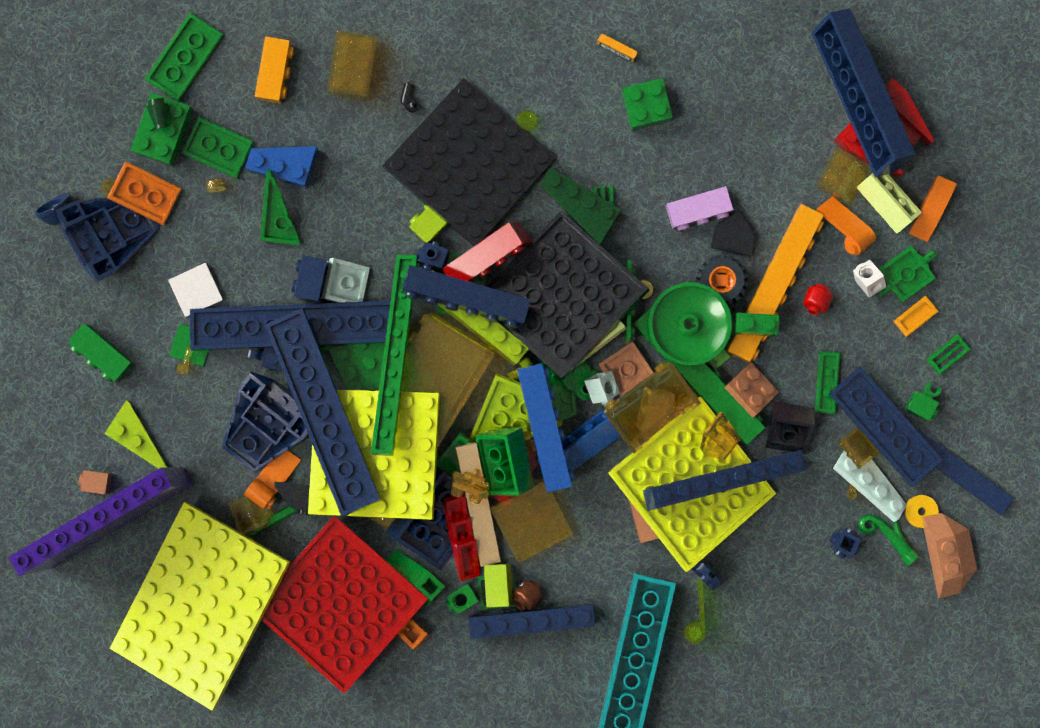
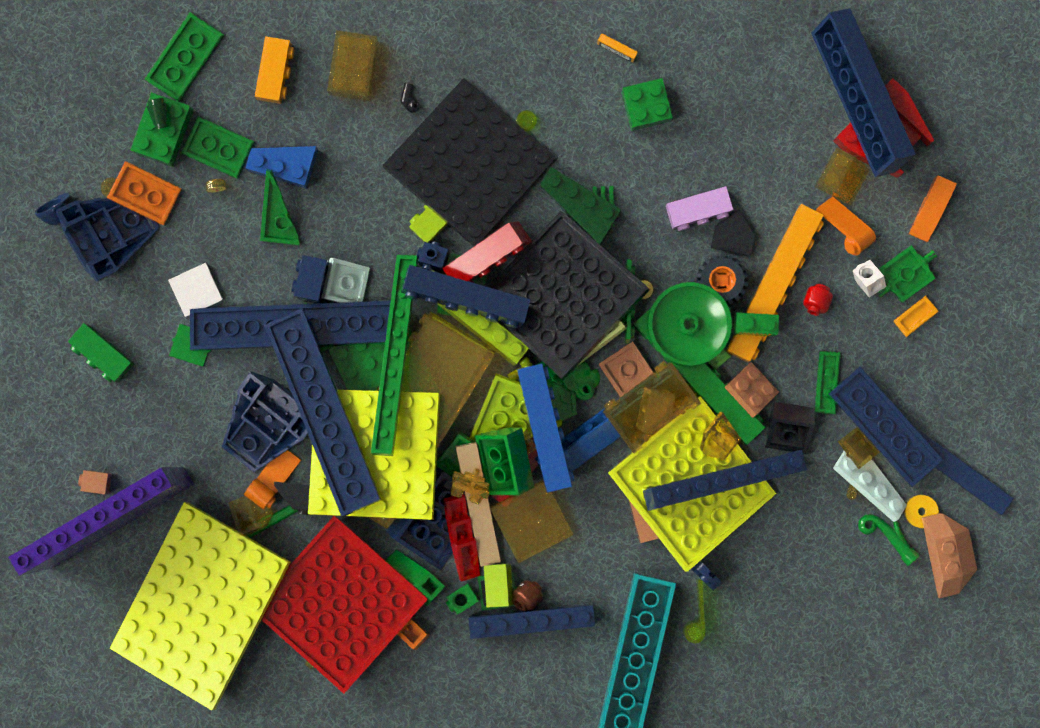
(130, 433): lime wing -> none
(182, 368): clear yellow hand -> none
(268, 358): dark blue plate -> none
(602, 387): light aqua brick -> none
(853, 543): dark blue brick -> none
(889, 201): yellowish green brick -> none
(922, 403): green brick -> none
(934, 365): green tile -> none

